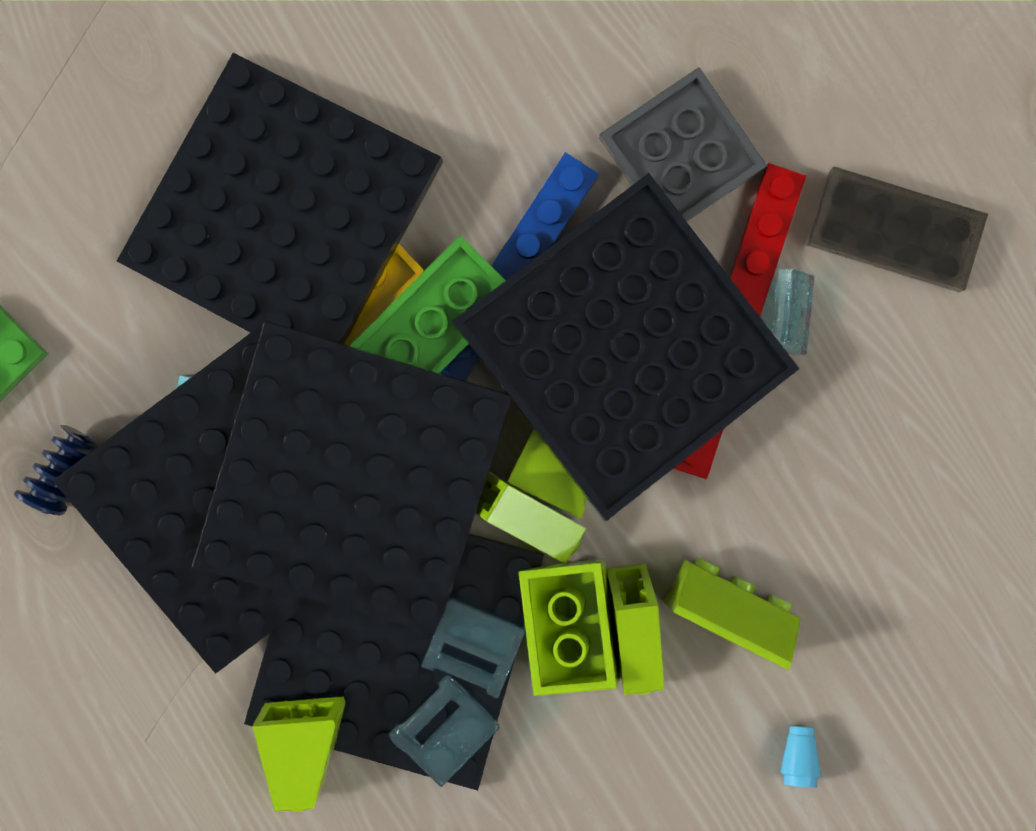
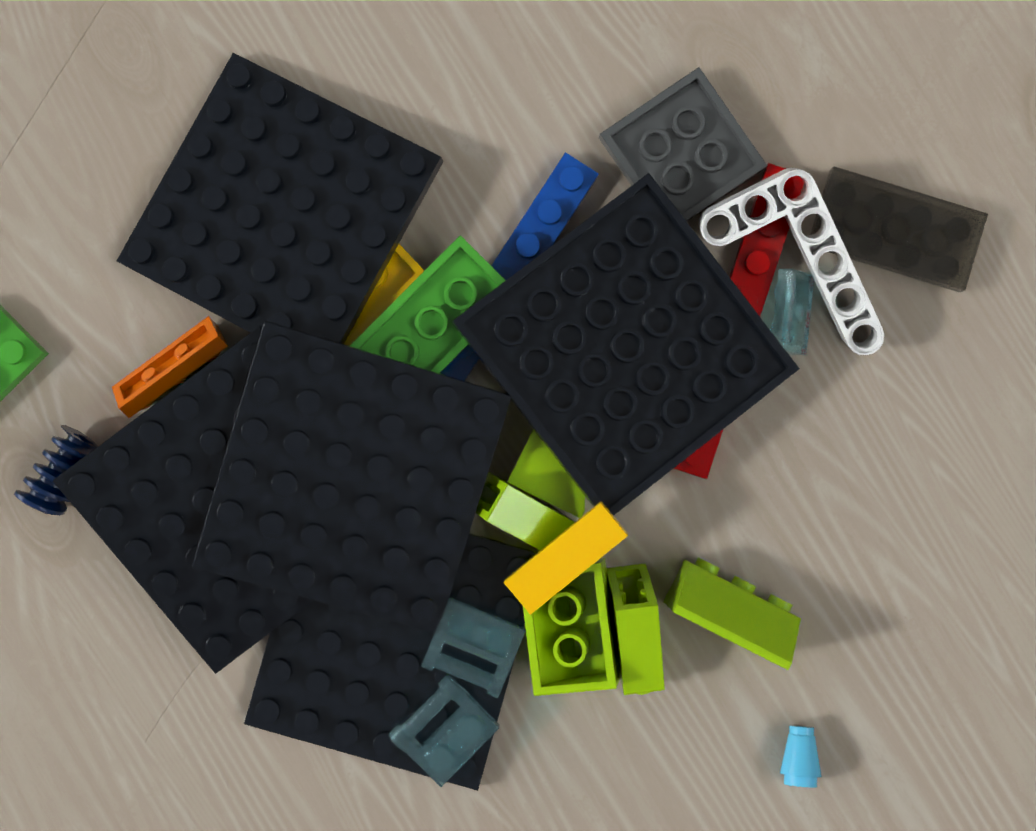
(169, 367): none -> orange plate
(297, 748): lime slope -> none
(566, 557): none -> yellow tile
(811, 246): none -> white beam

